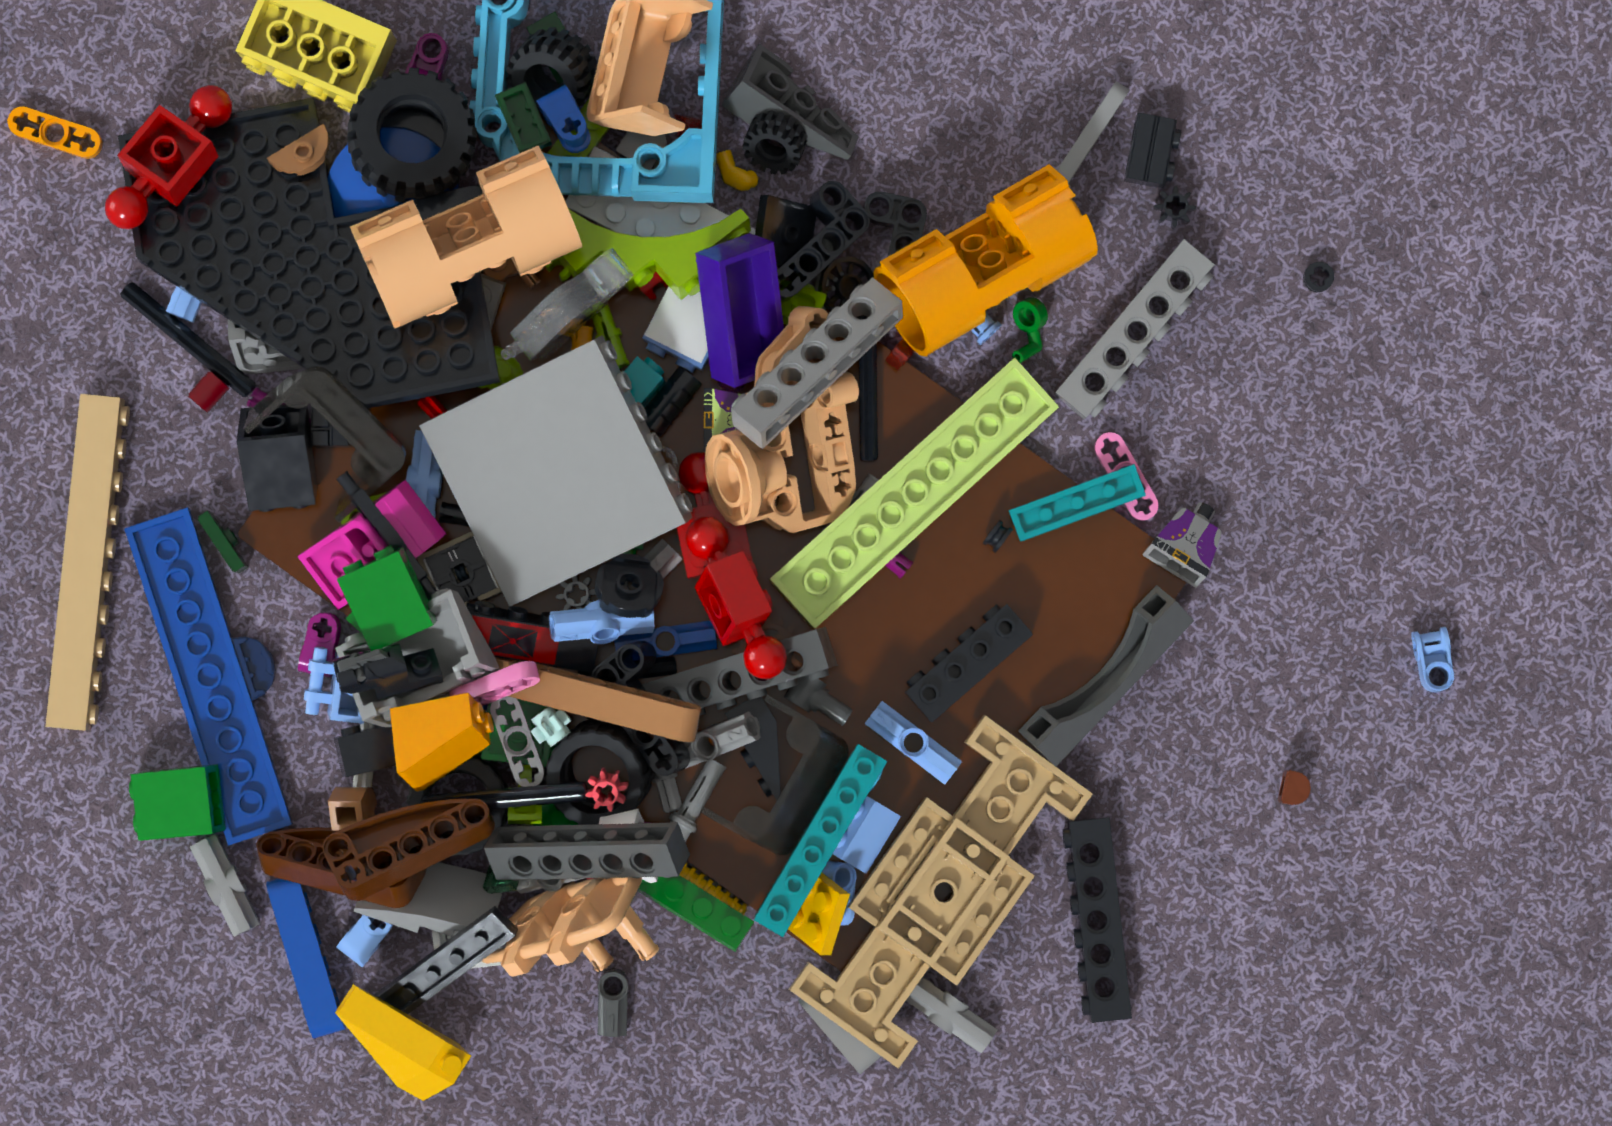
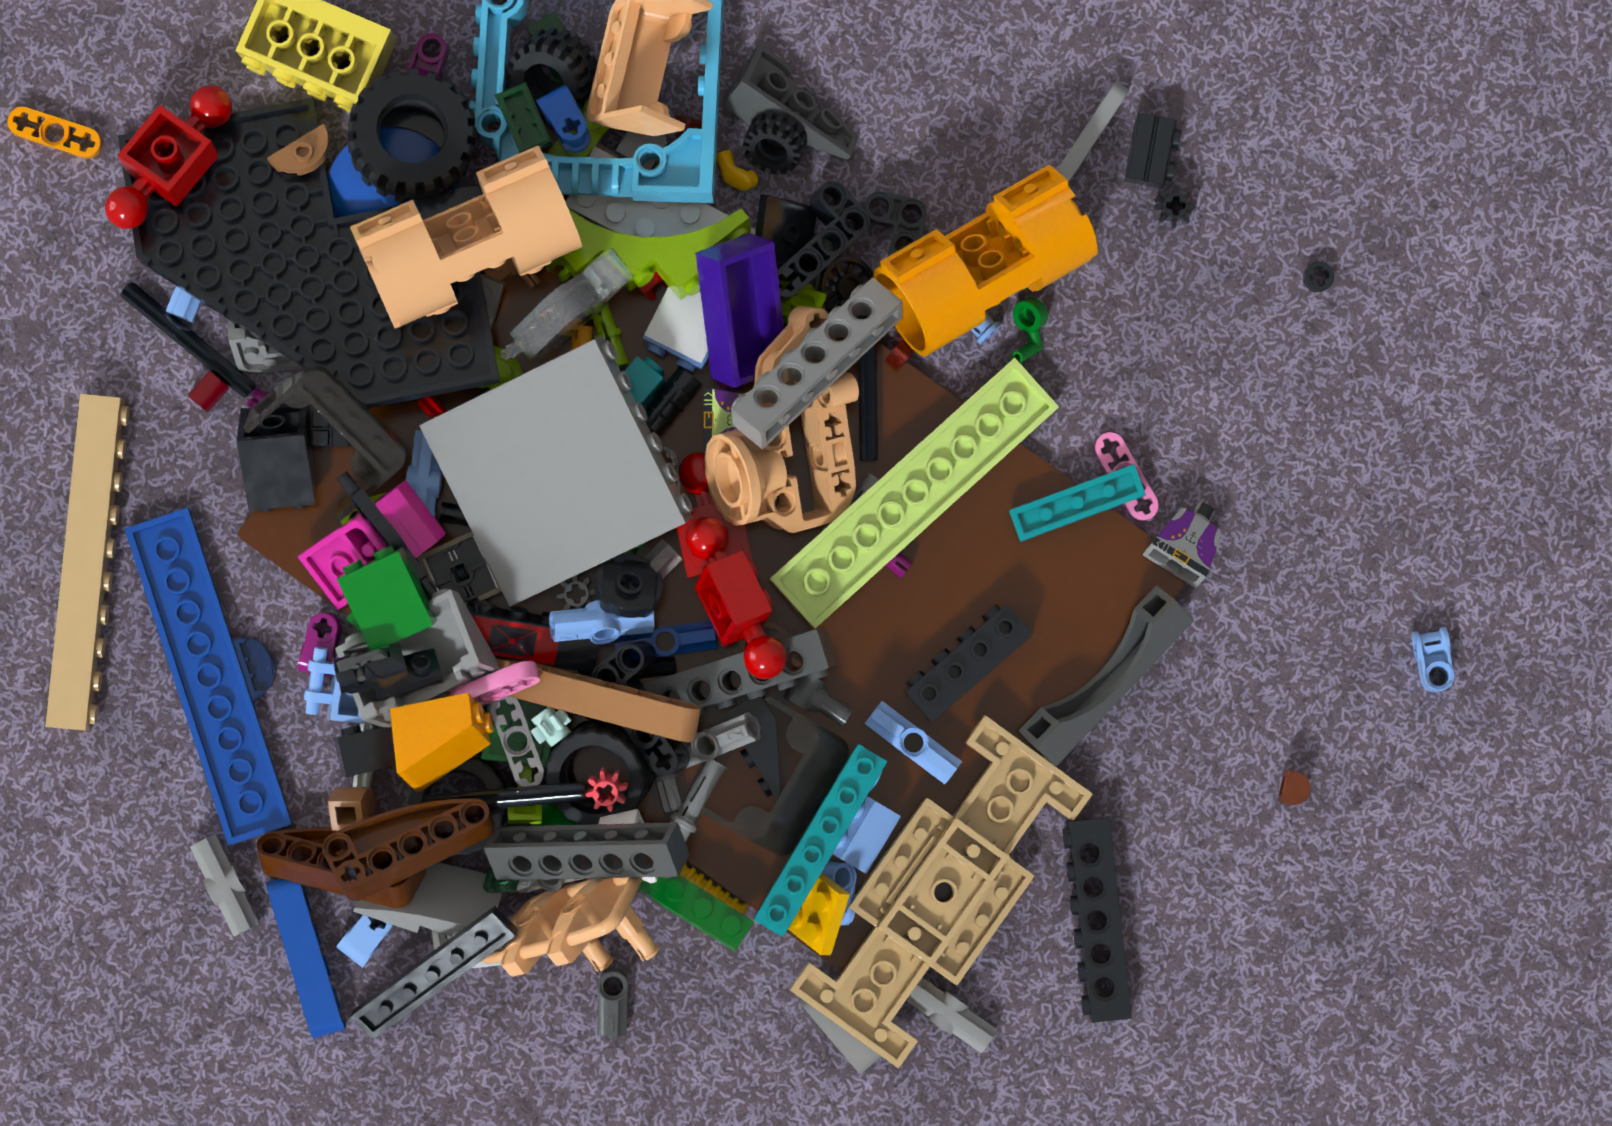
(177, 802): green brick -> none
(224, 541): dark green plate -> none
(405, 1048): yellow wedge -> none
(997, 536): black bush -> none
(1183, 260): light grey brick -> none

